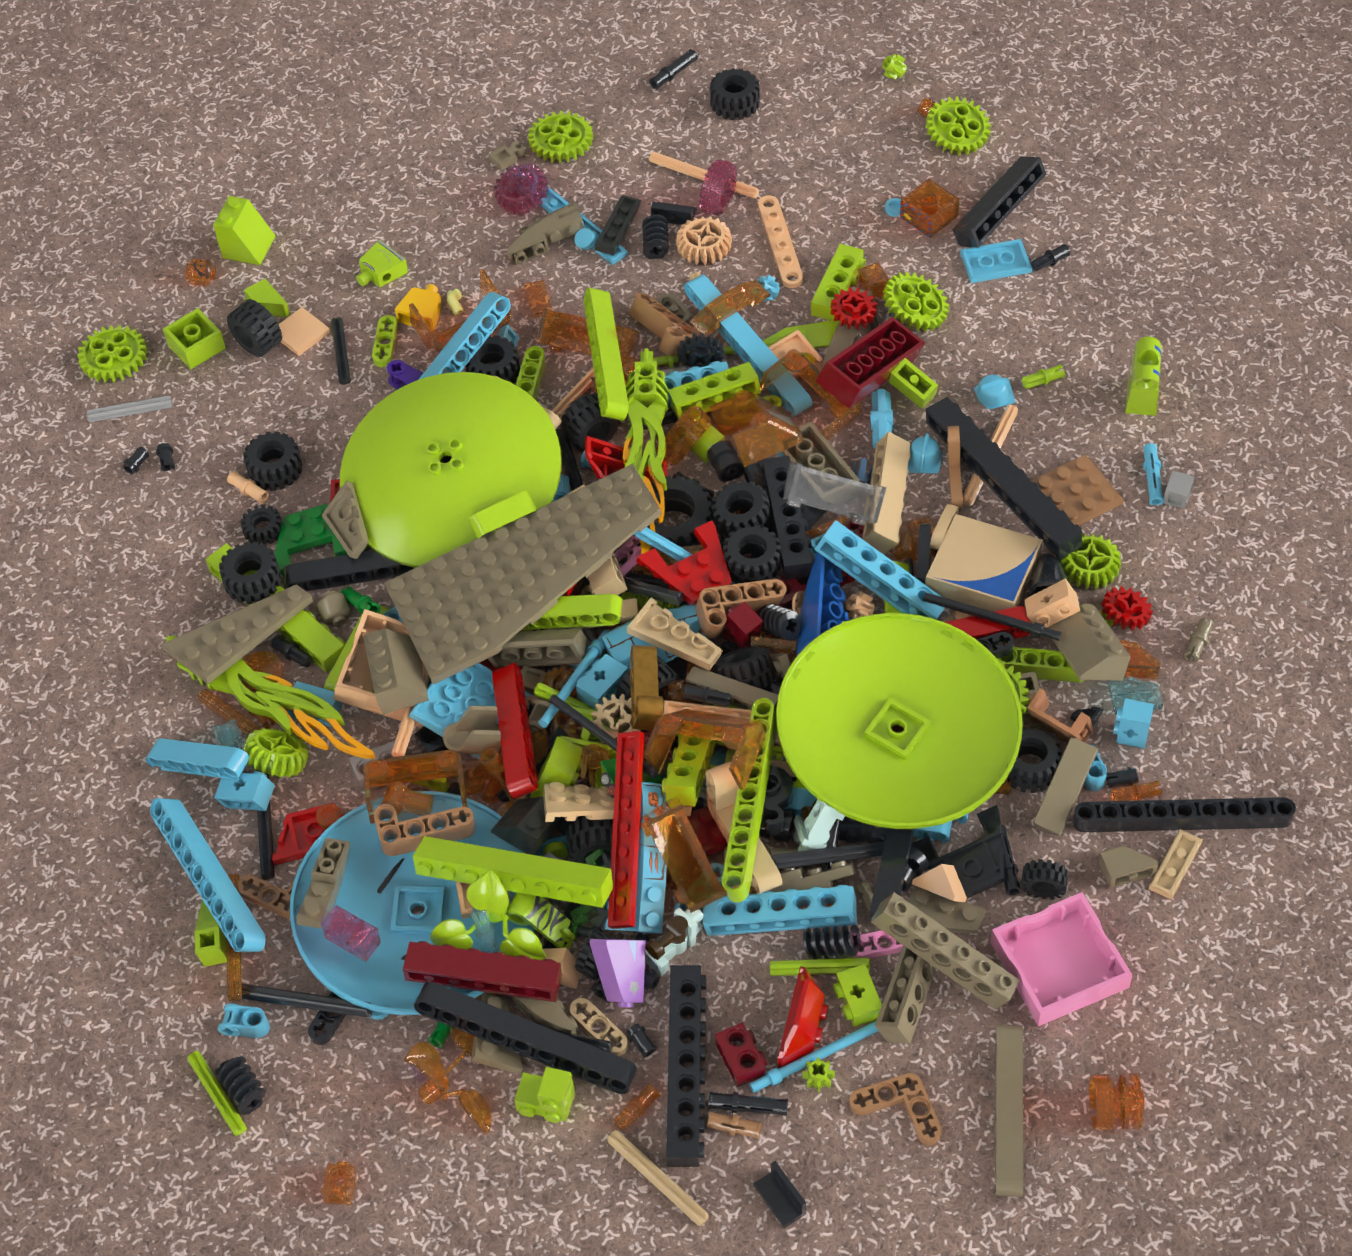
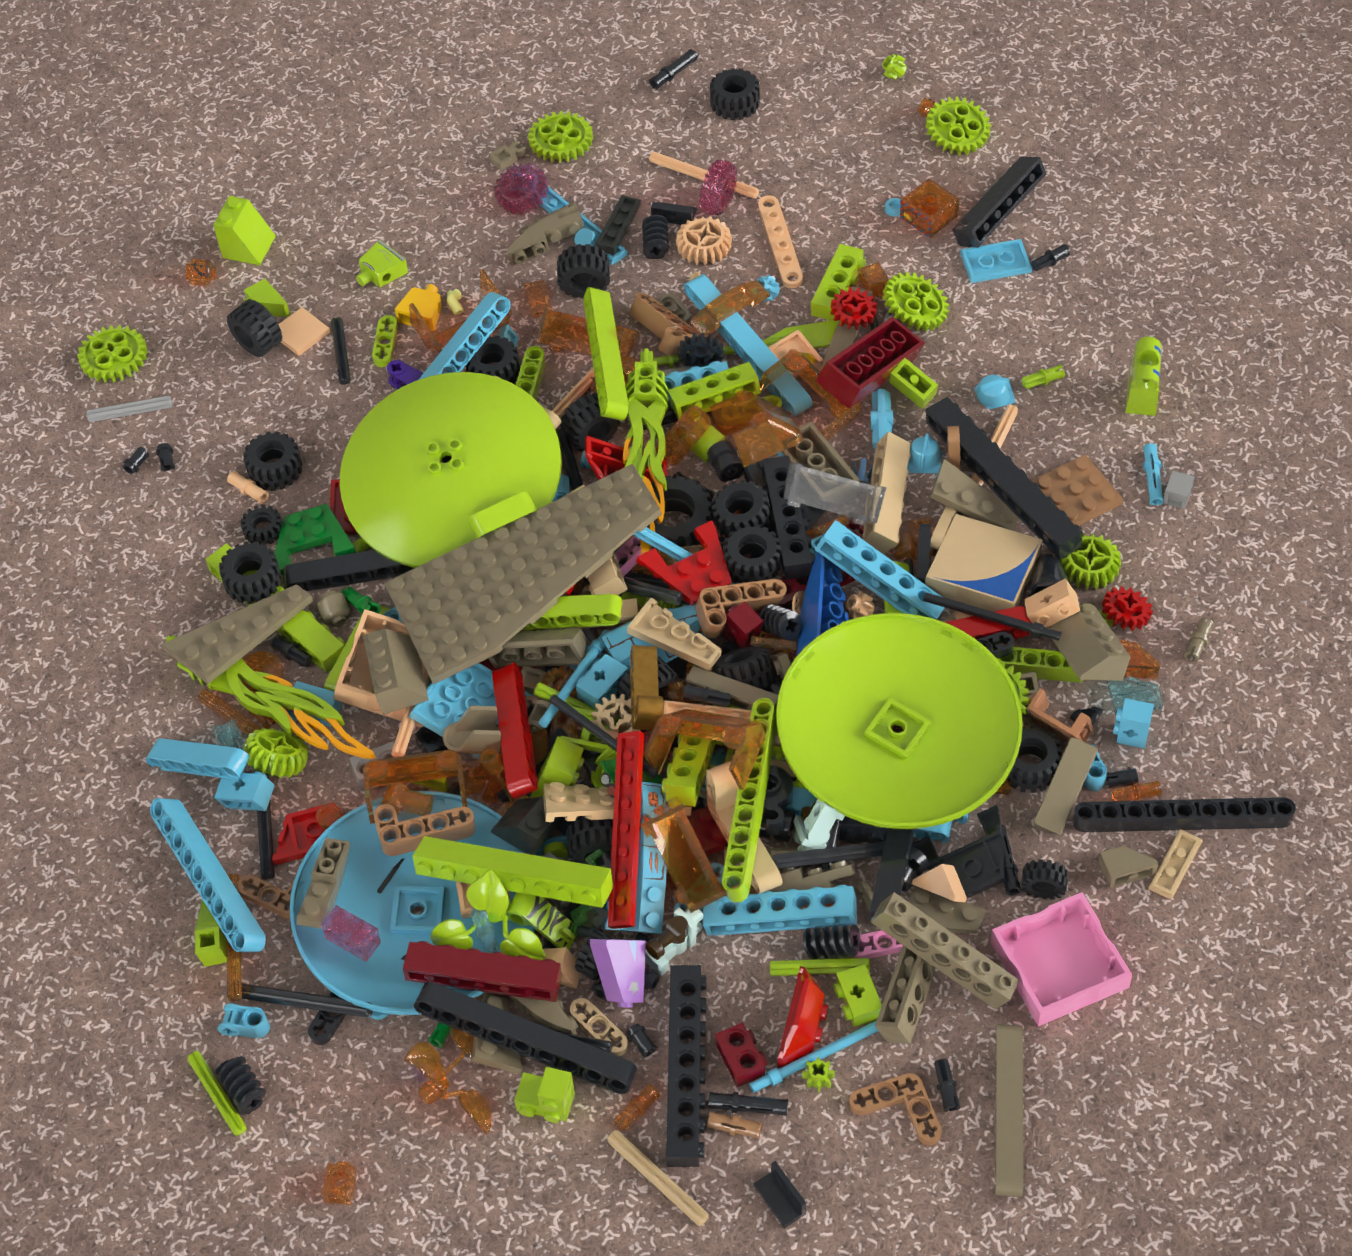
(194, 338): lime brick -> none
(346, 521): dark tan wing -> none
(582, 268): none -> black tyre
(591, 758): clear orange plant -> none
(946, 1085): none -> black axle
(968, 497): none -> dark tan wing
(1116, 1101): clear orange wheel -> none

